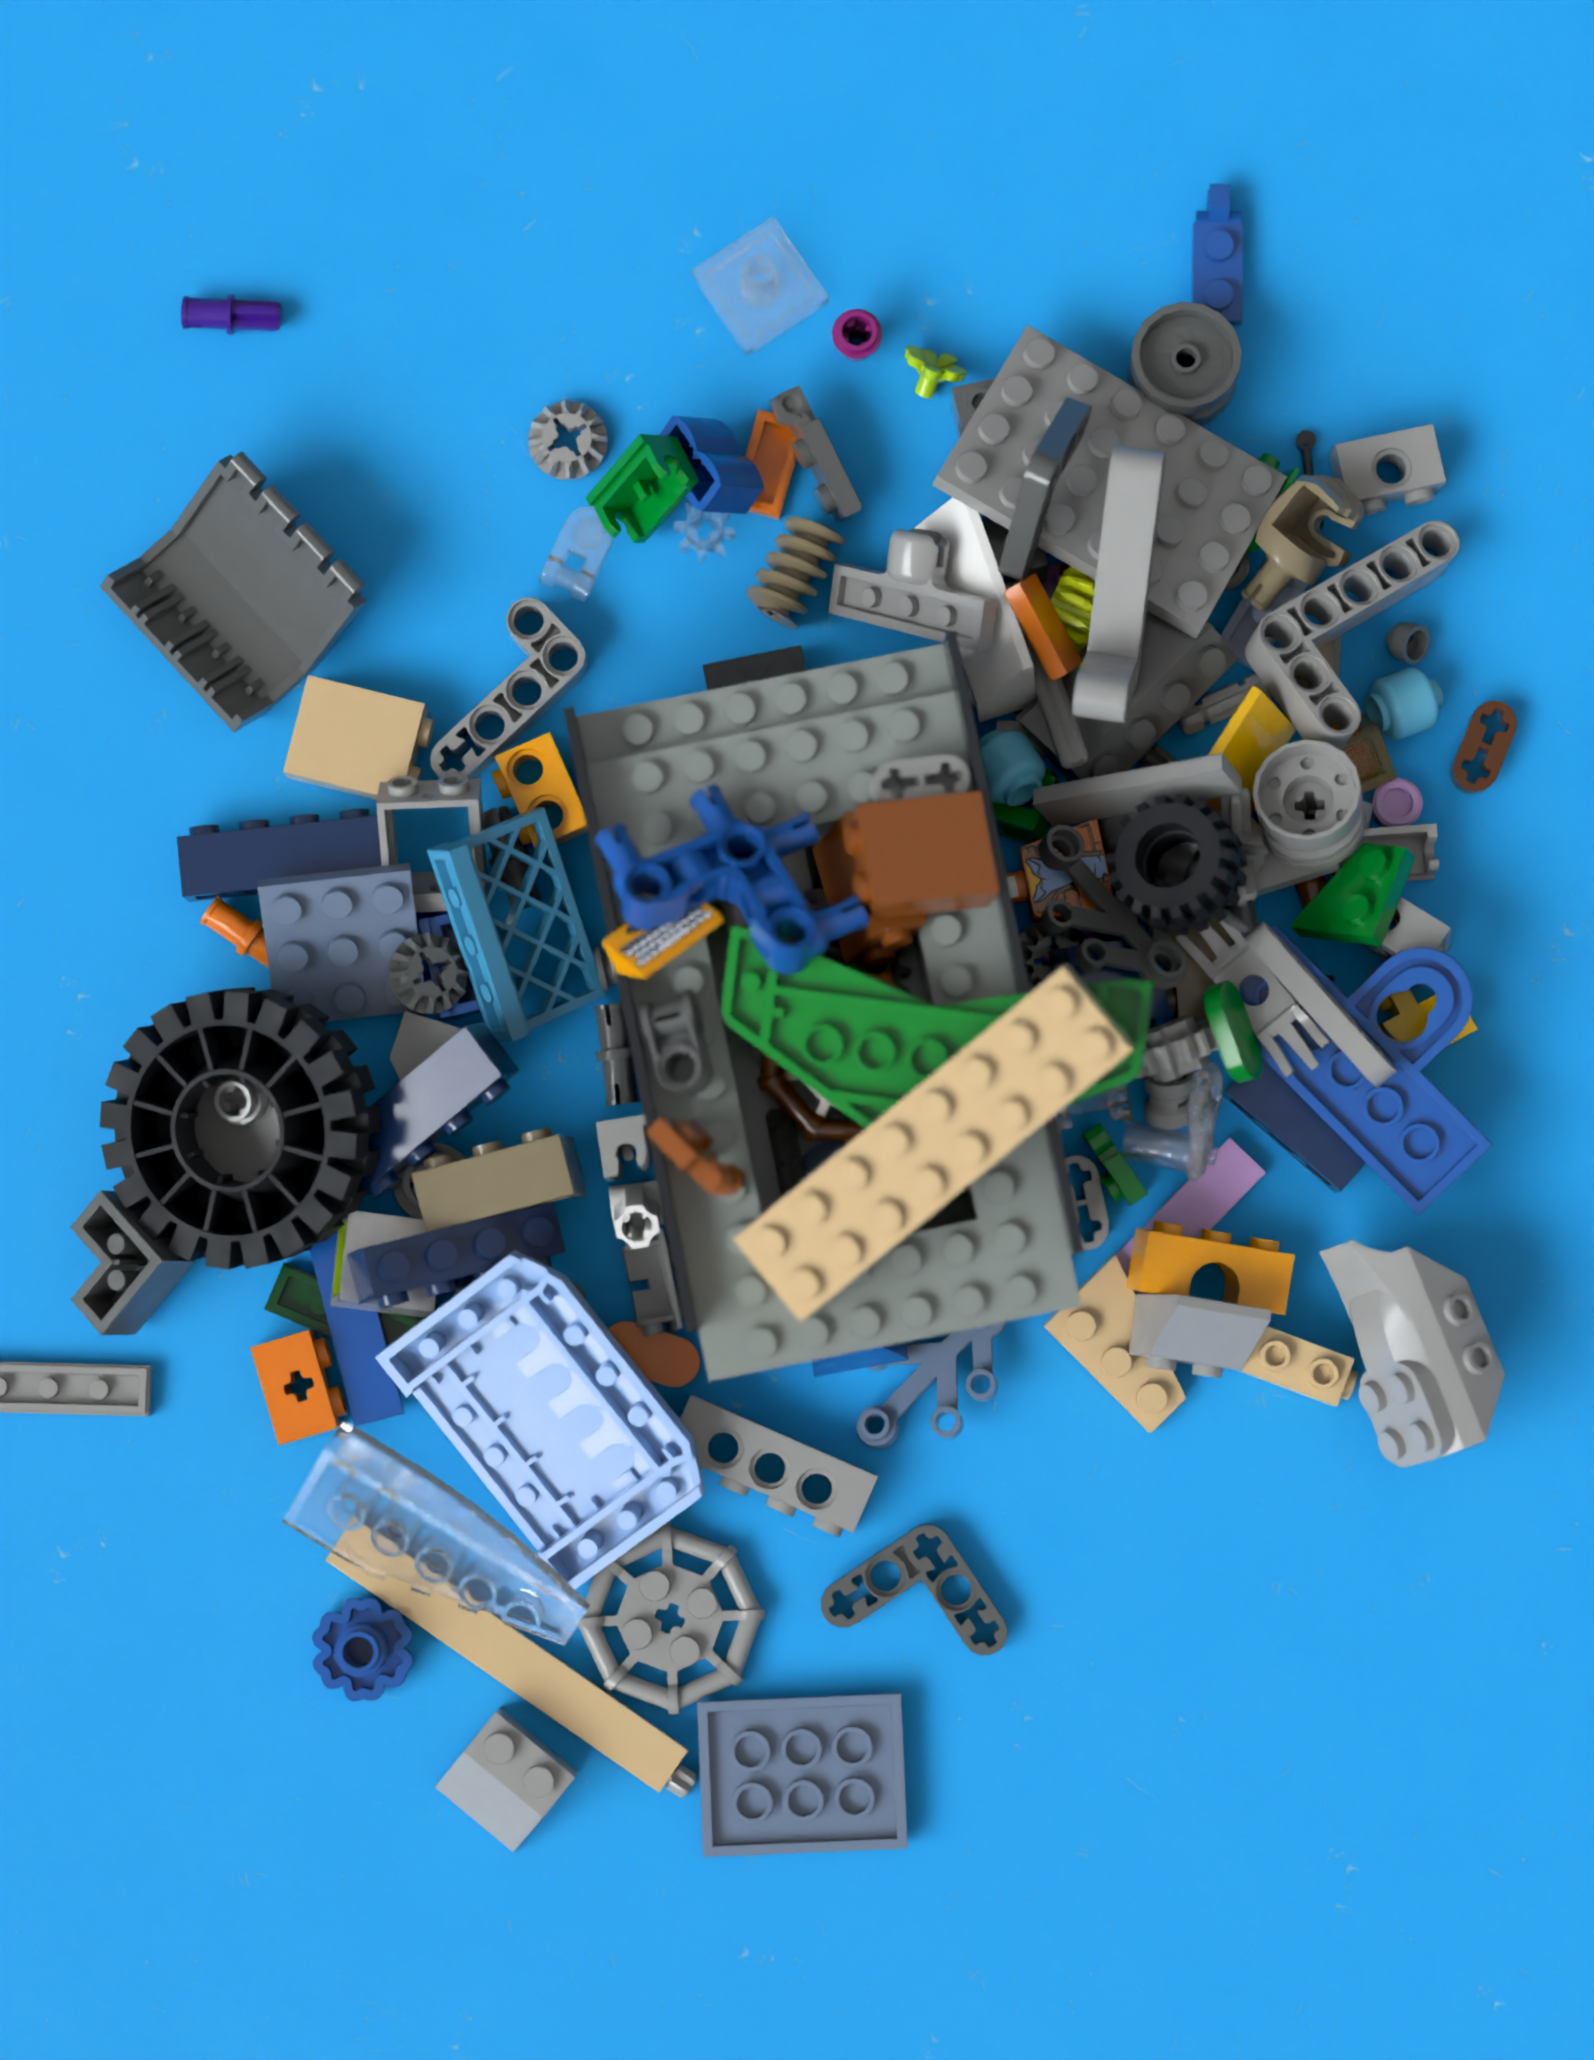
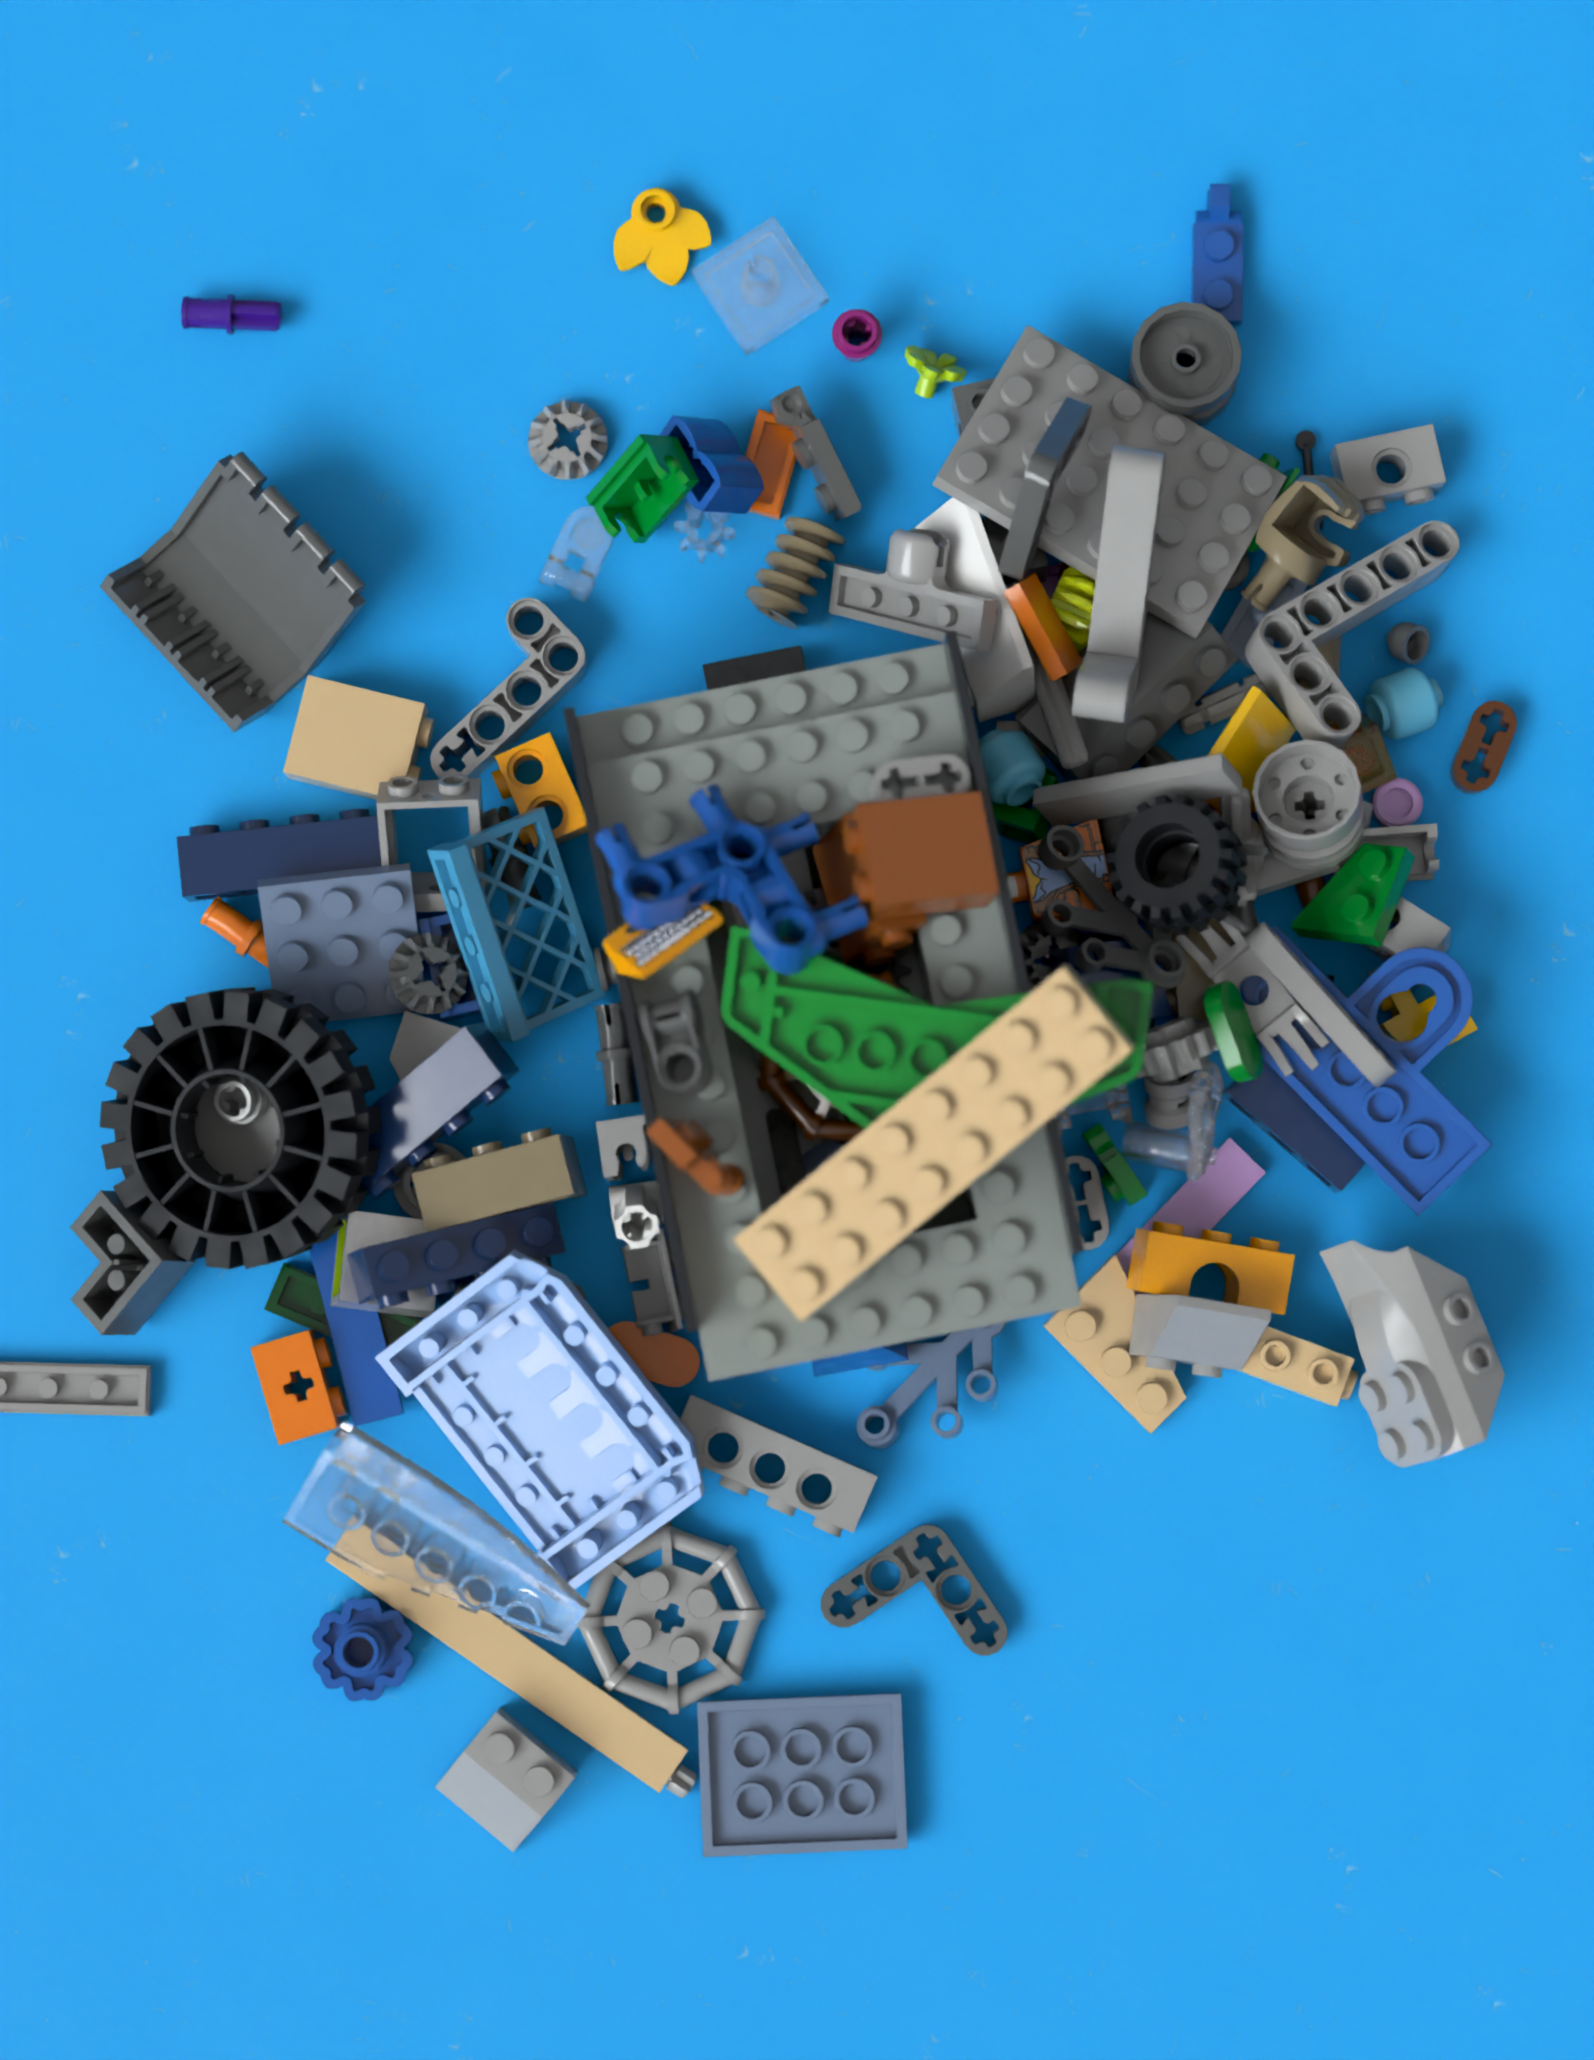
(662, 243): none -> yellow plate

